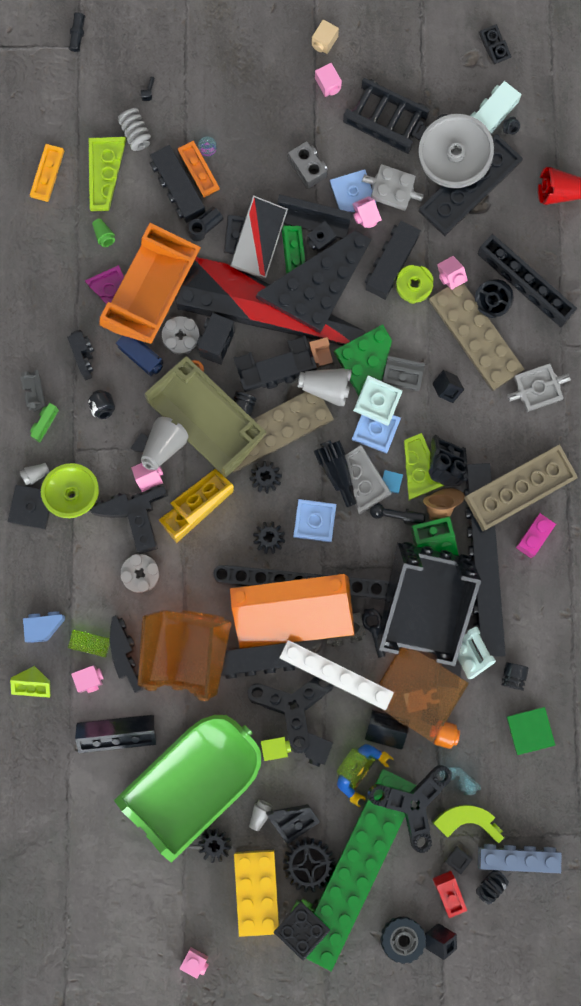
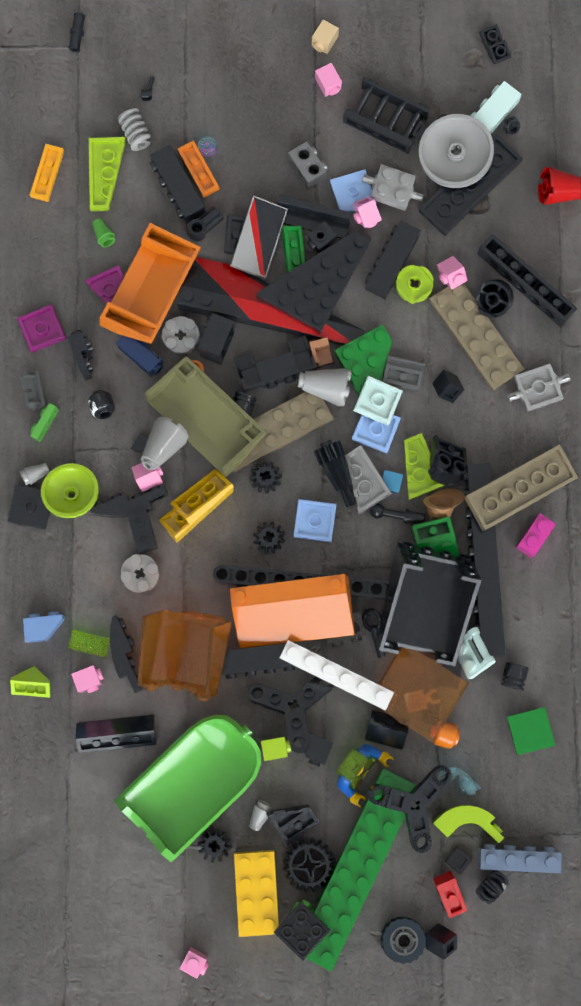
(41, 328): none -> magenta tile

